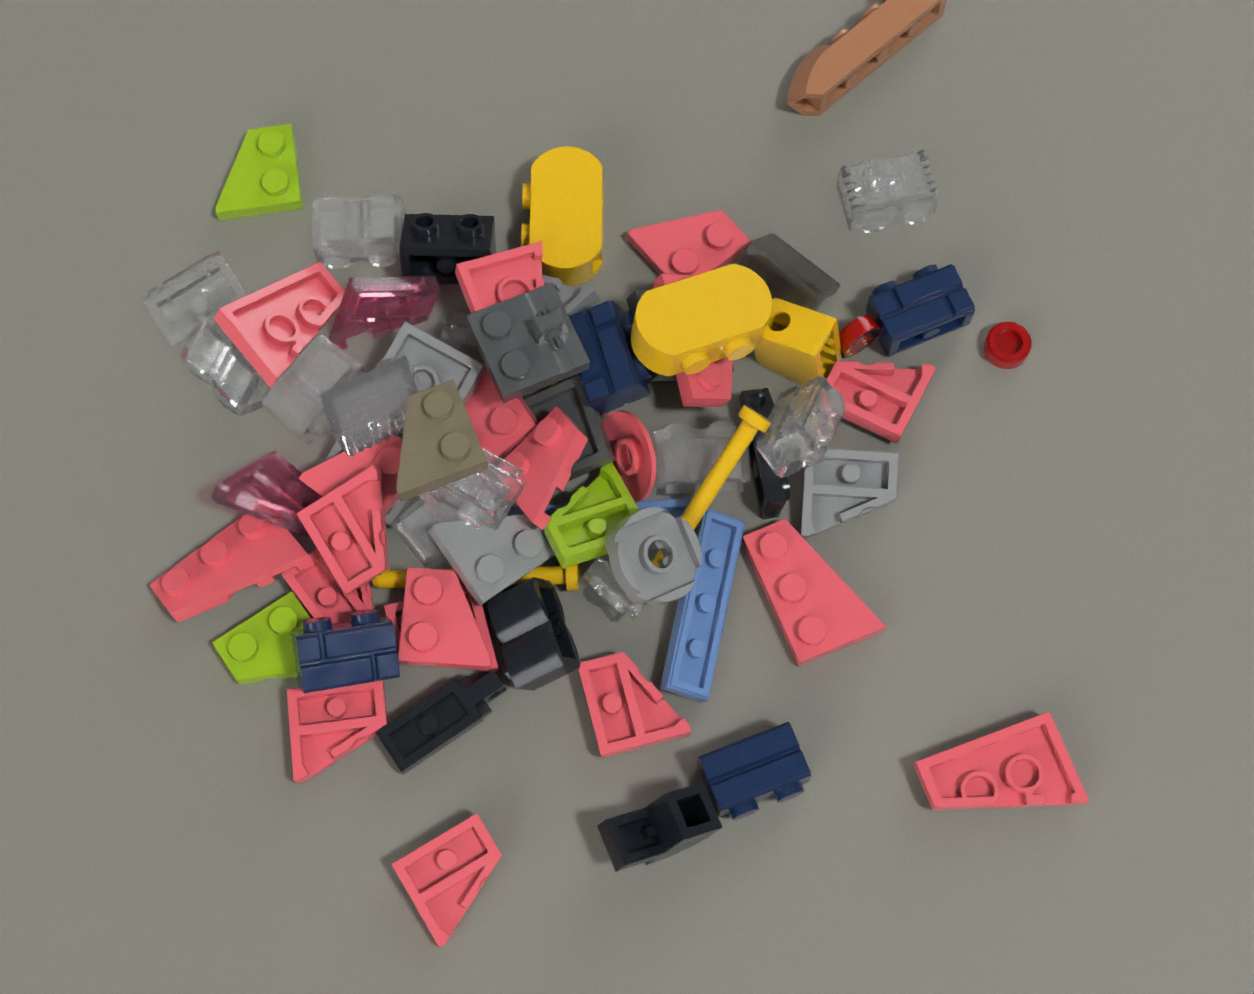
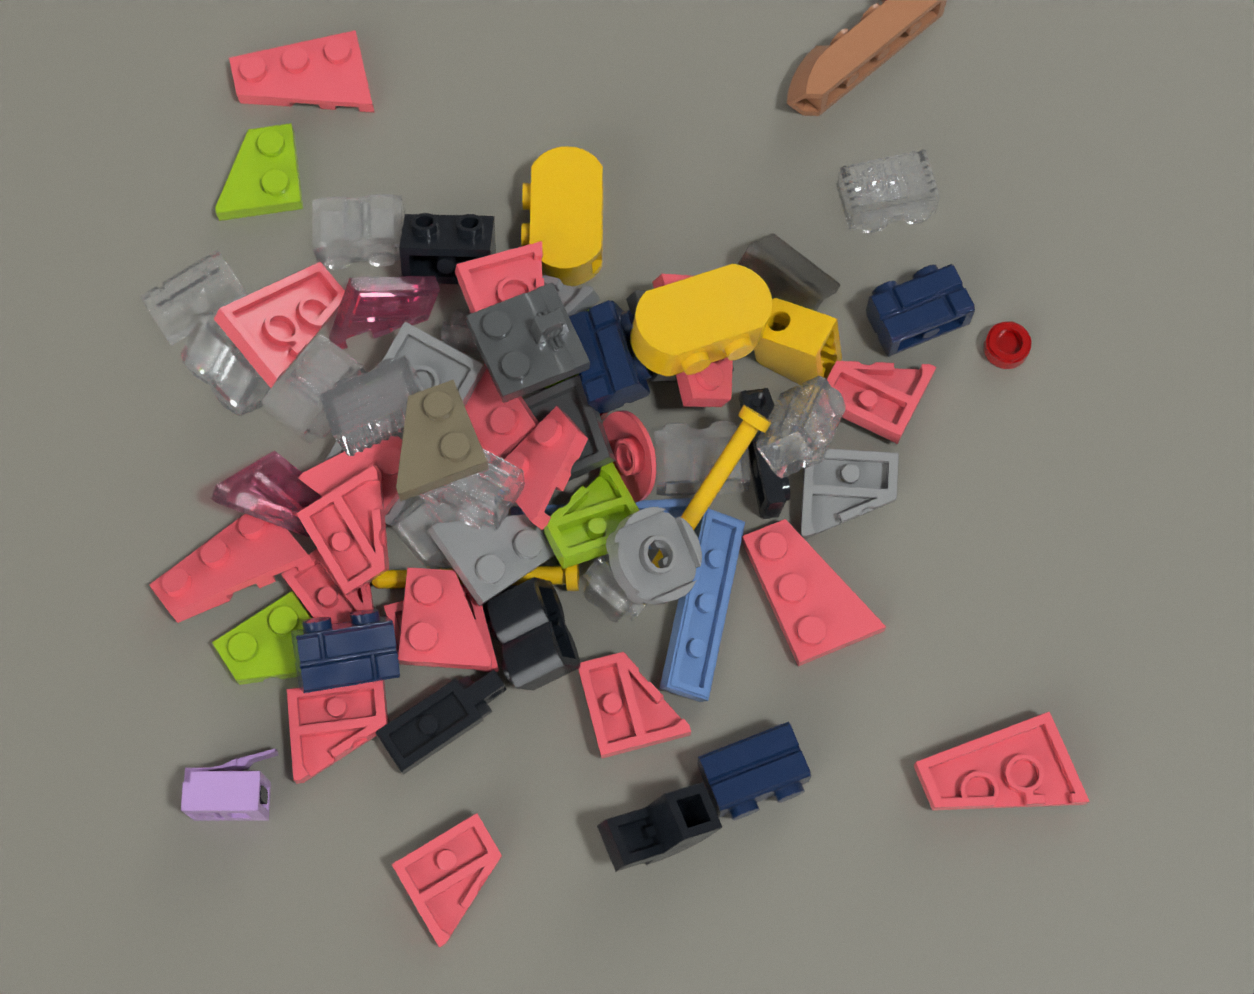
(227, 791): none -> lavender piece
(313, 71): none -> coral wing
(690, 243): coral wing -> none
(858, 335): red tile -> none

